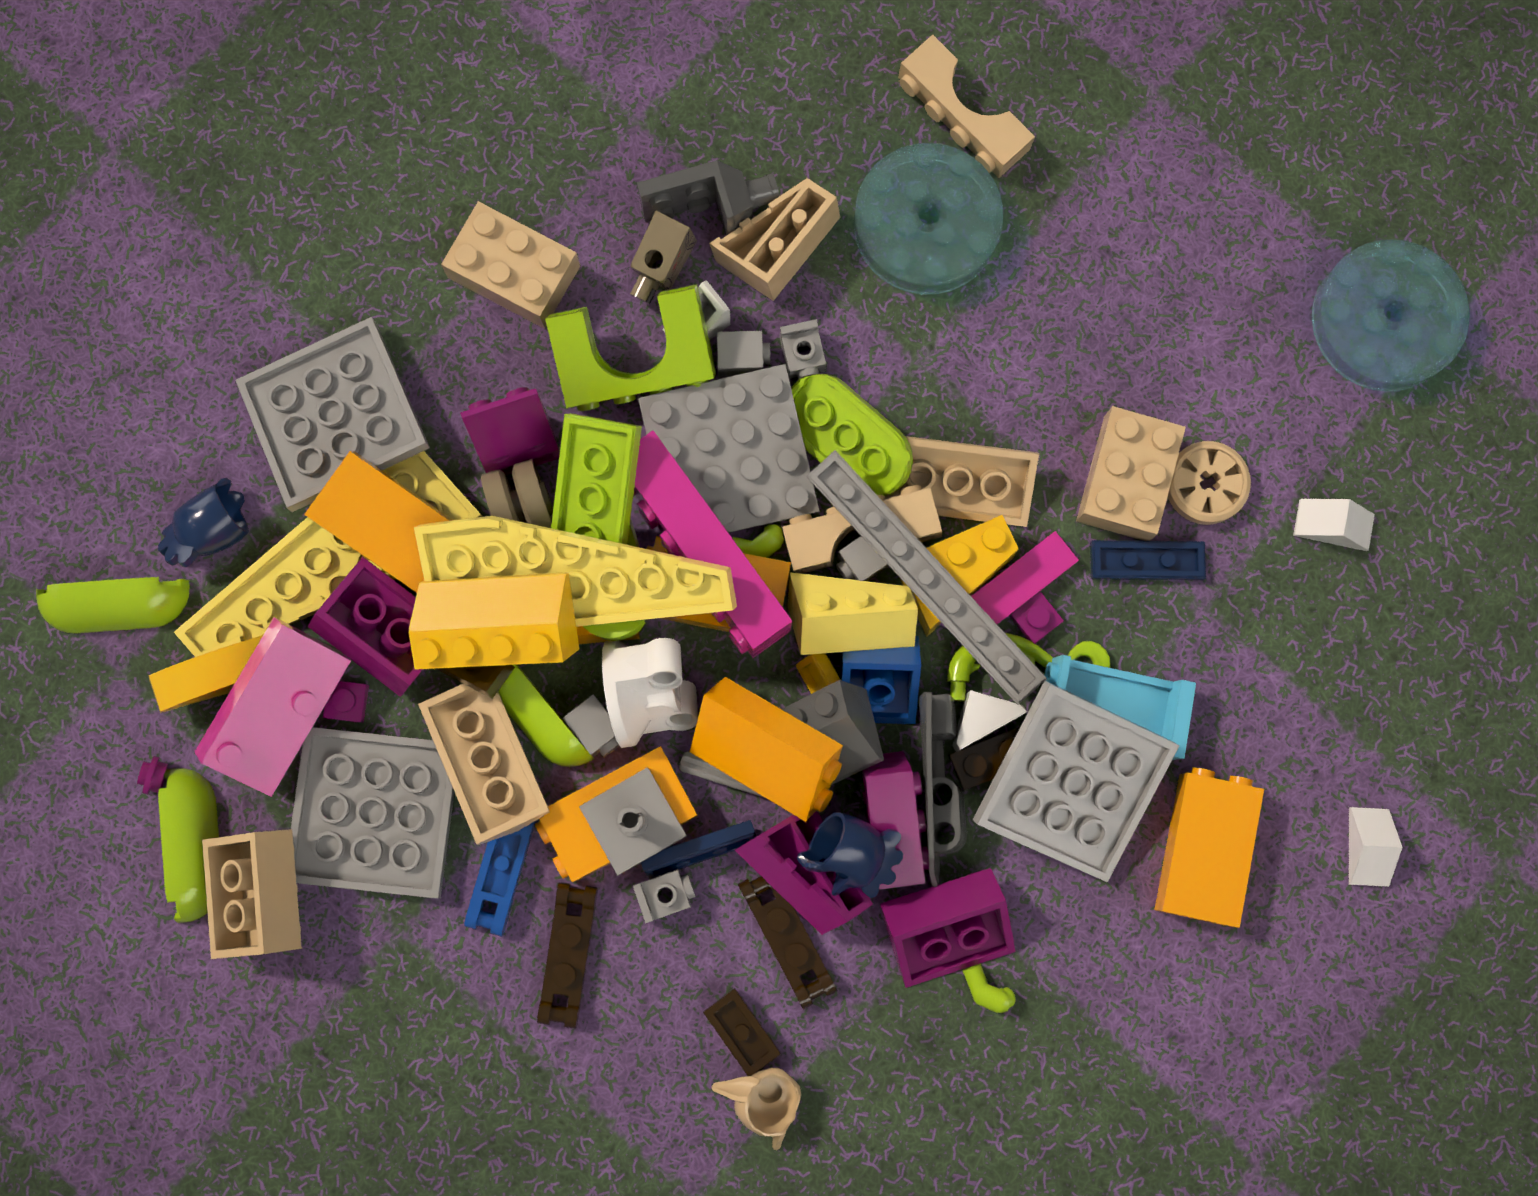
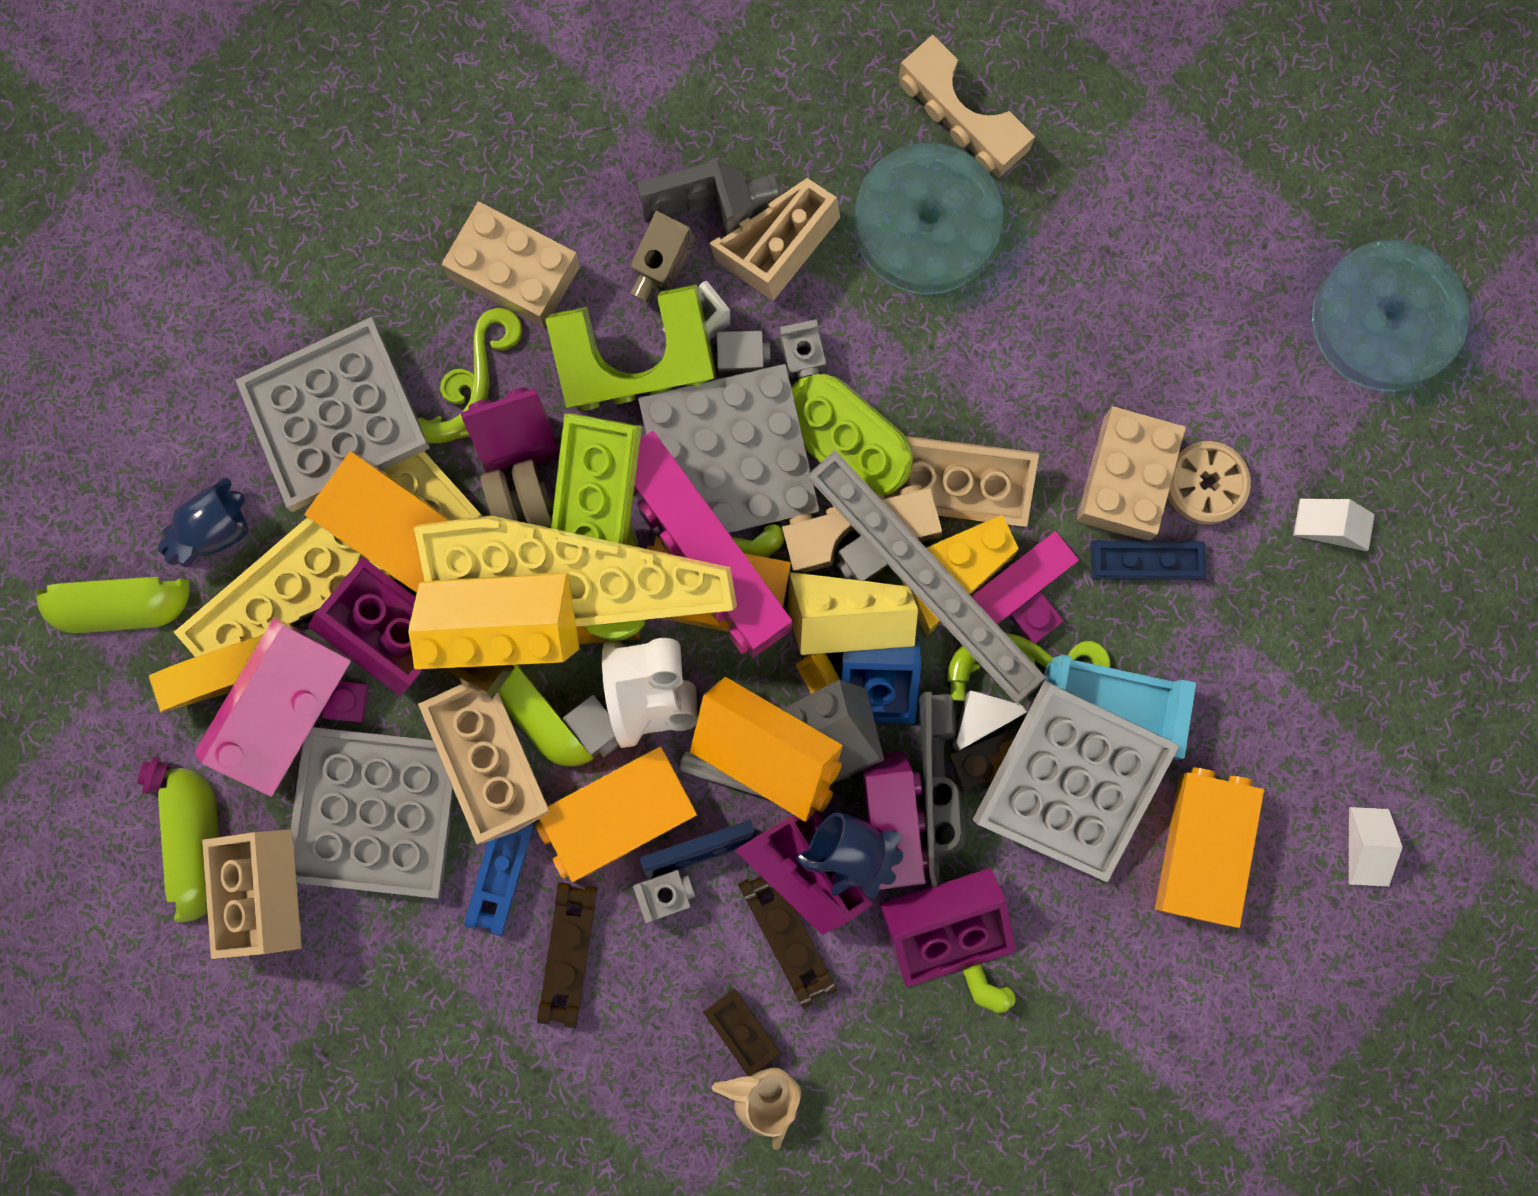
(478, 383): none -> lime plant
(632, 821): light grey tile -> none

